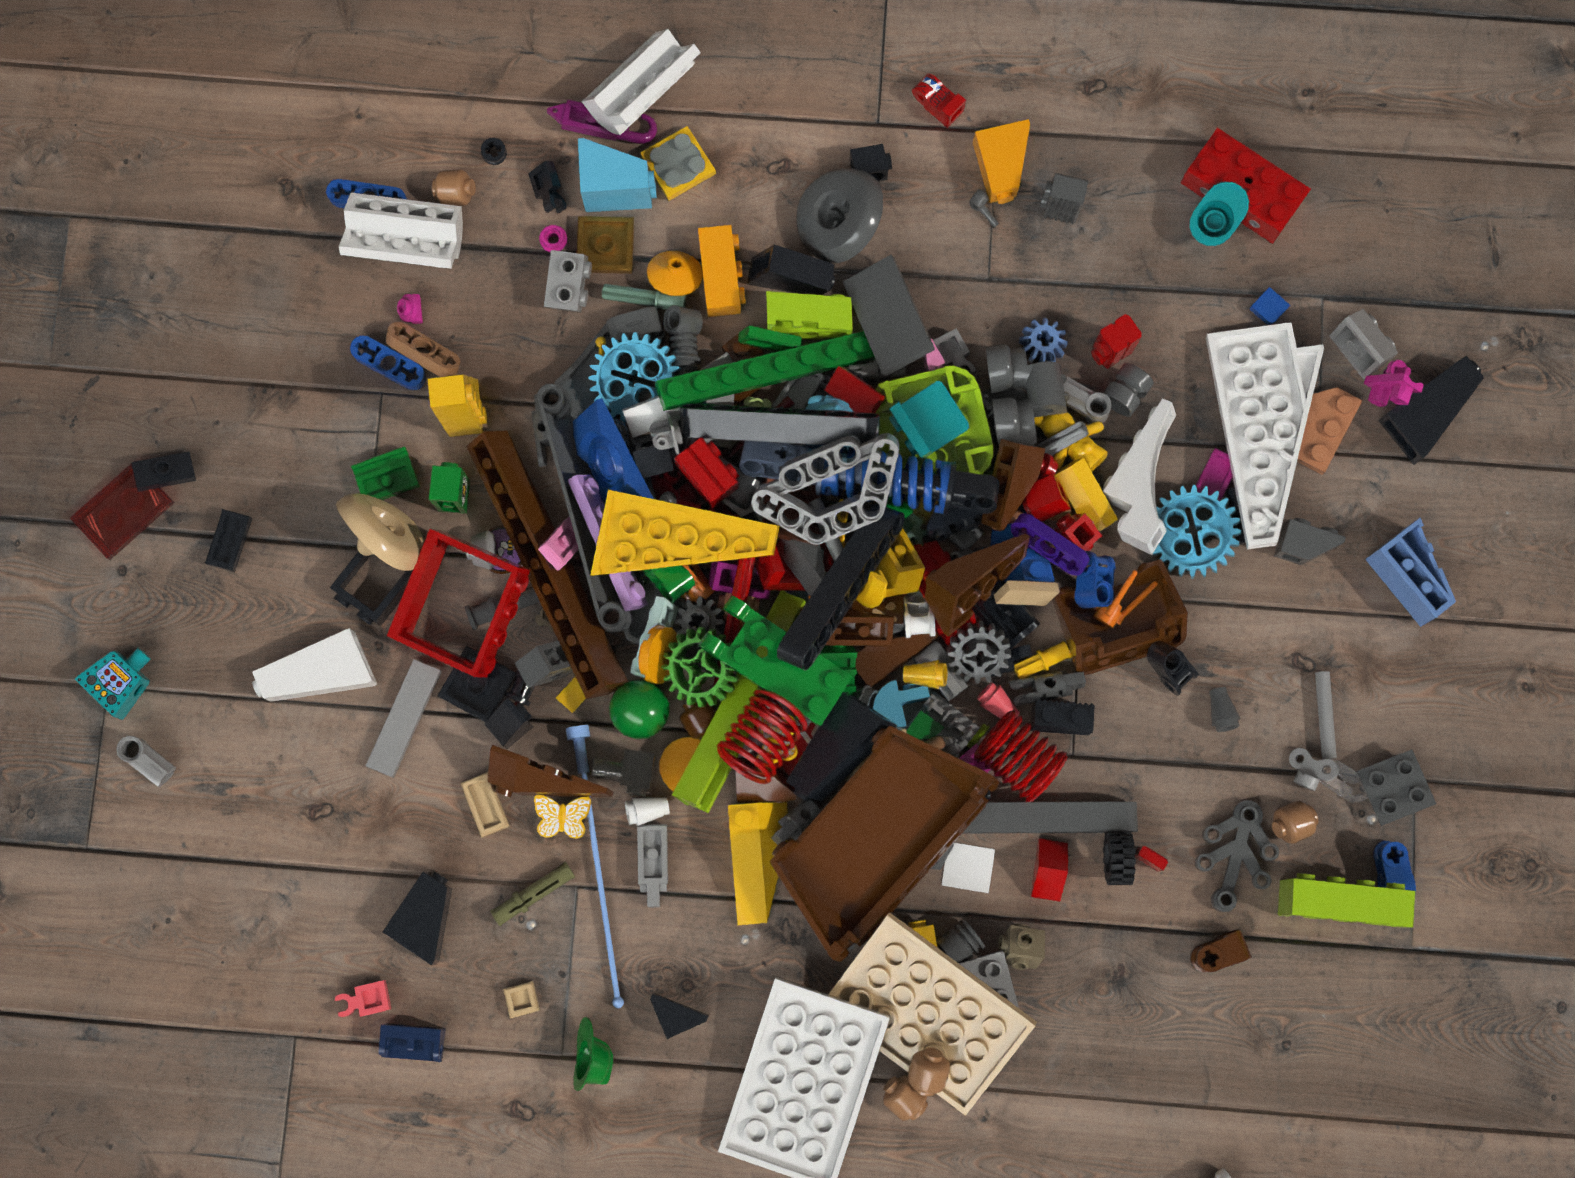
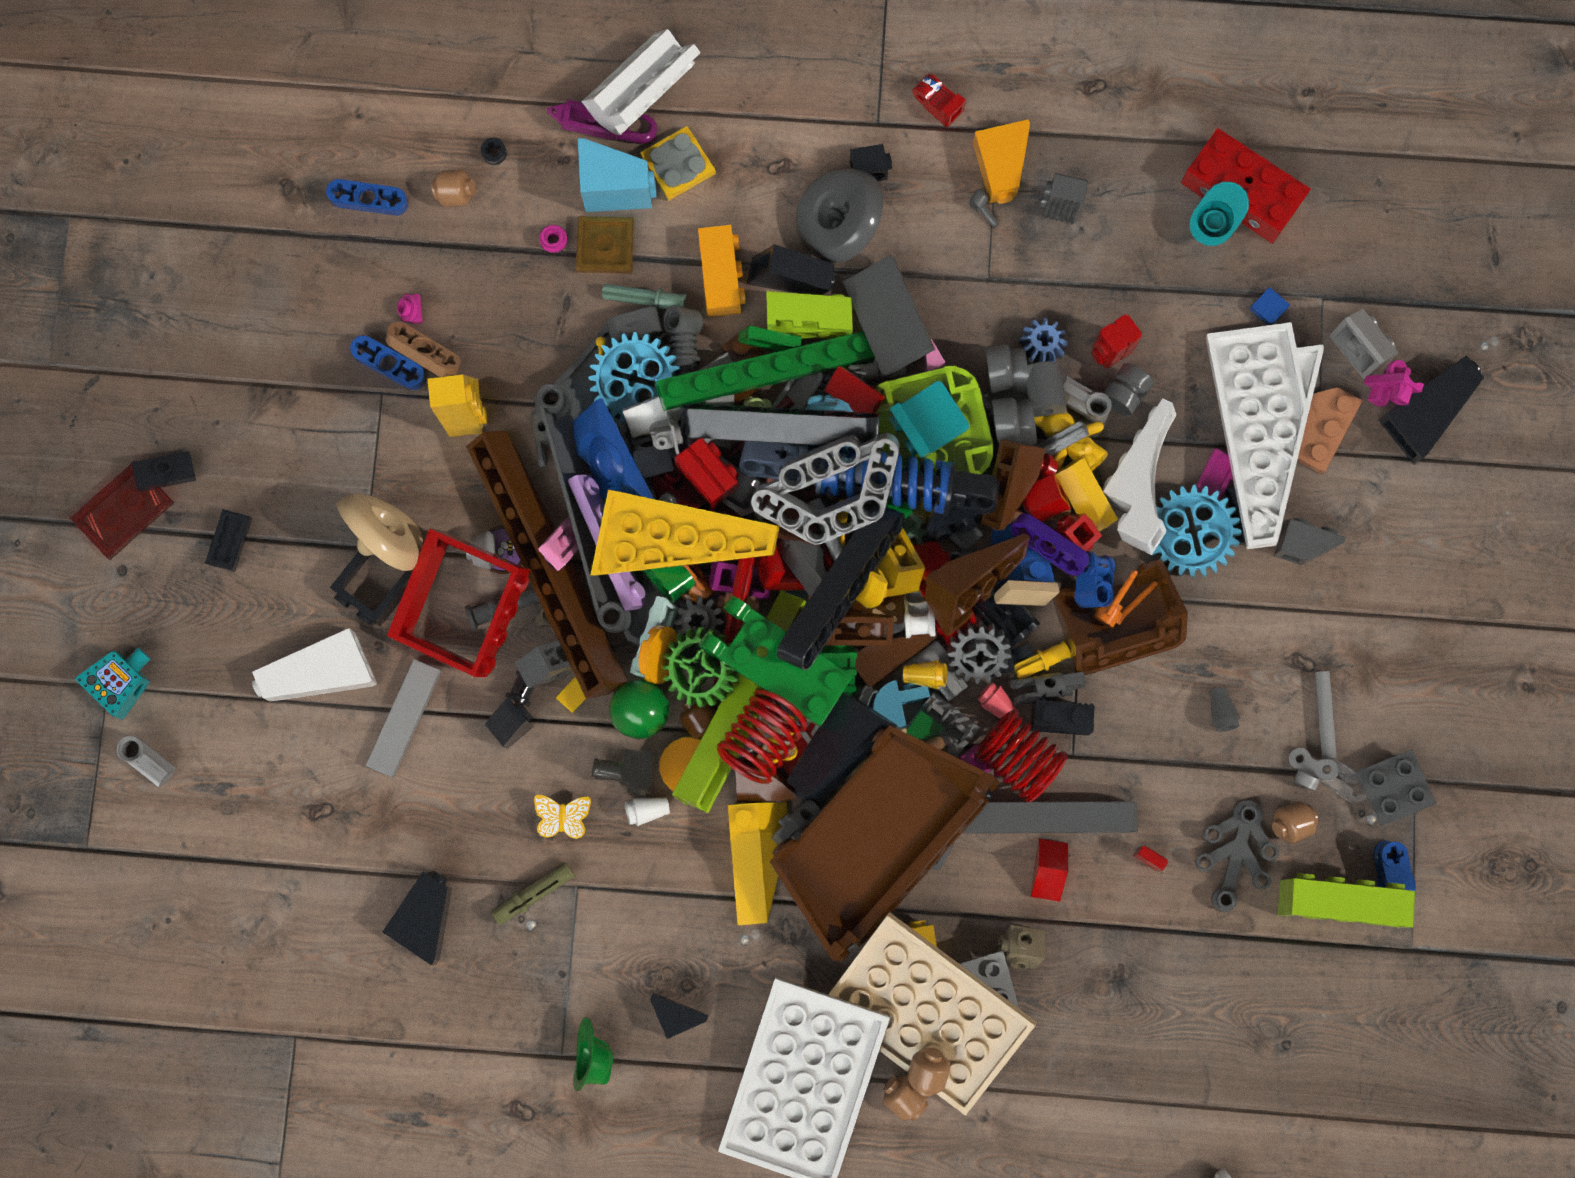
(369, 999): coral plate -> none
(386, 474): green plate -> none
(402, 230): white brick -> none
(411, 1042): dark blue hinge -> none
(449, 488): green brick -> none
(477, 694): black tile -> none
(485, 805): tan tile -> none
(521, 999): tan tile -> none
(525, 777): reddish brown wedge -> none
(544, 184): black plate -> none
(567, 281): light grey brick -> none
(578, 735): light blue piece -> none
(652, 861): light grey hinge -> none
(674, 273): light orange dish -> none
(954, 350): light grey plate -> none
(960, 943): dark grey piece -> none
(968, 868): white sticker -> none
(984, 730): lime leg -> none
(1119, 858): black tyre -> none
(1171, 666): black piece -> none
(1224, 950): reddish brown piece -> none
(1413, 574): medium blue wedge -> none

